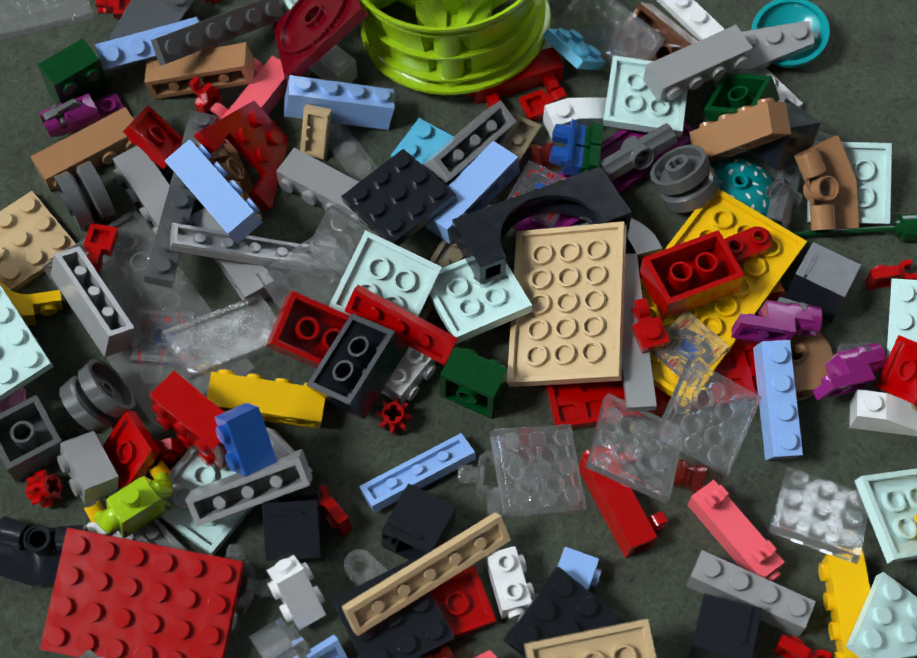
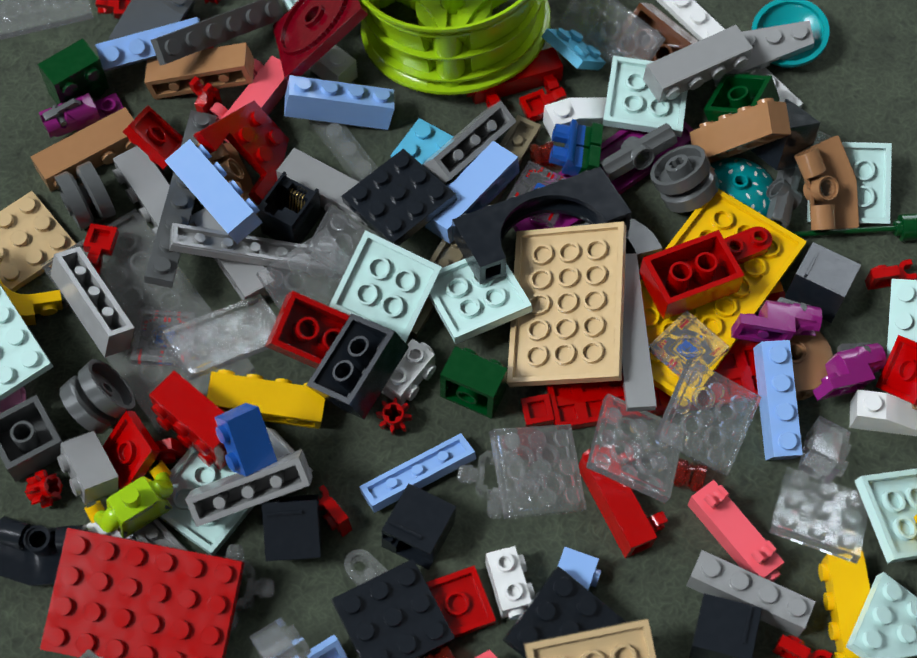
(289, 210): none -> black piece
(293, 586): white brick -> none
(316, 131): tan plate -> none
(412, 329): red plate -> none
(426, 573): tan plate -> none
(537, 410): none -> red plate
(648, 331): red plate -> none
(825, 451): none -> clear brick

